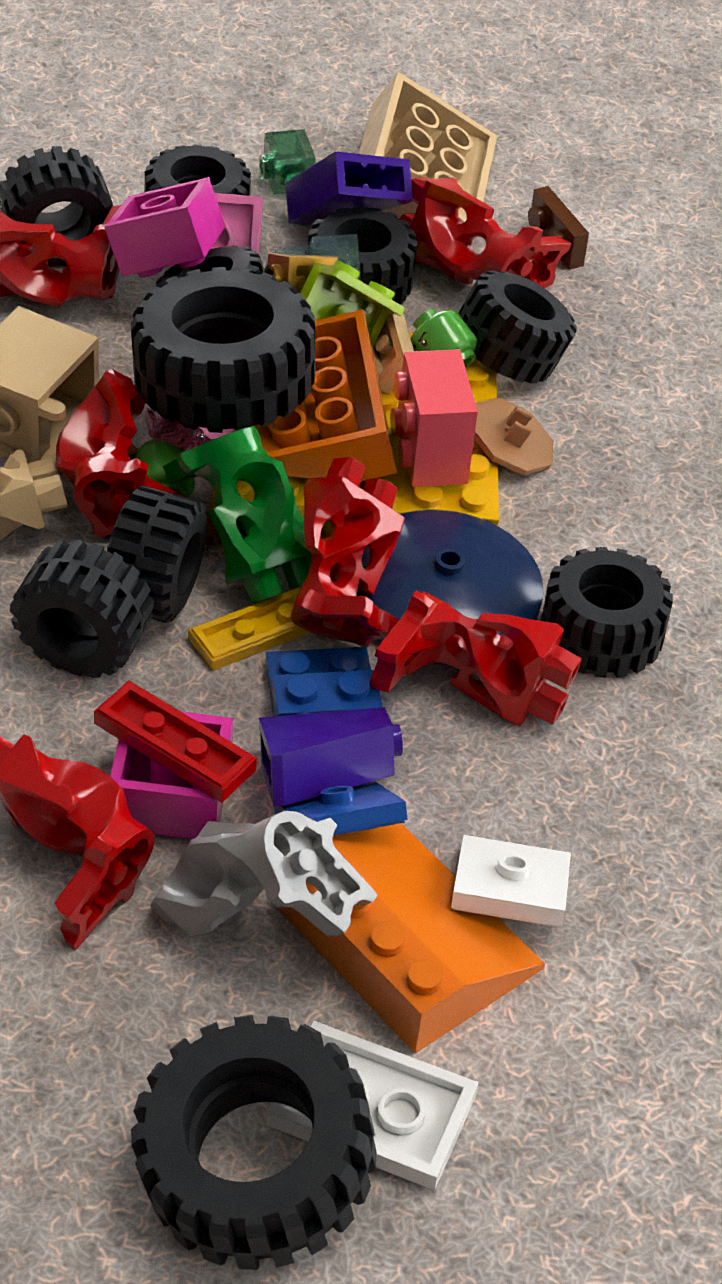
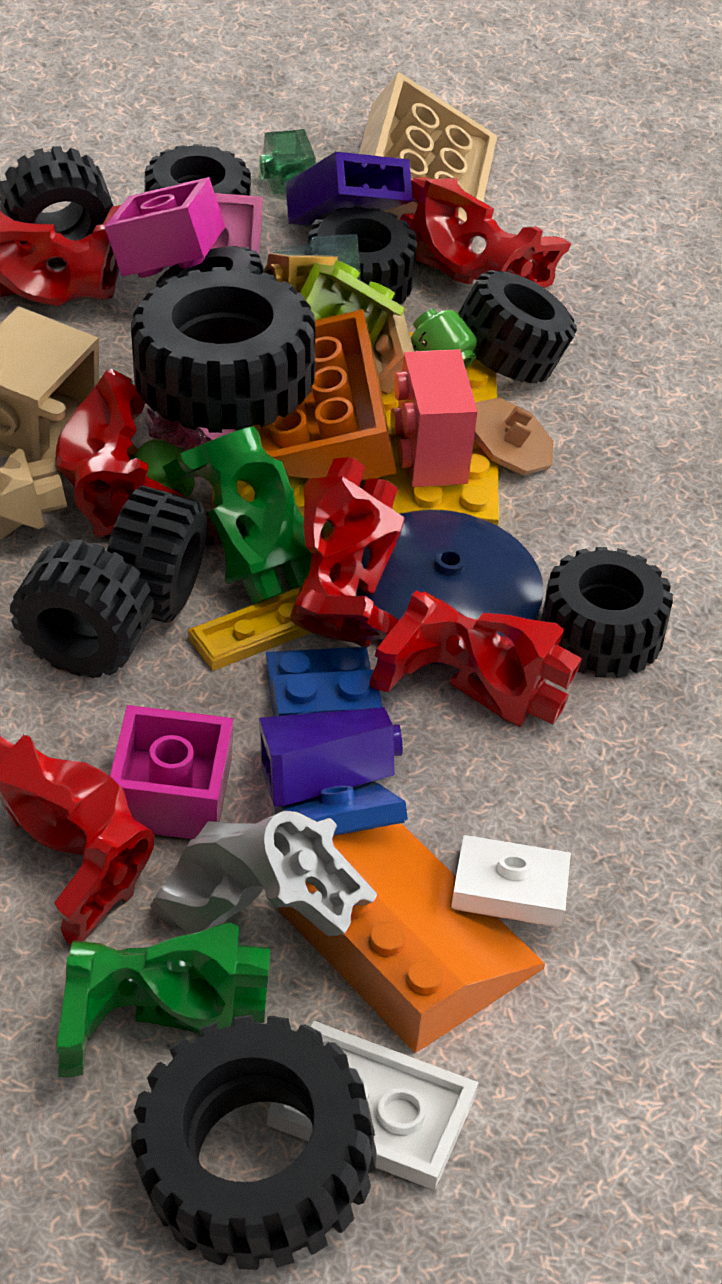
(173, 983): none -> green hips
(175, 741): red tile -> none
(557, 220): reddish brown plate -> none

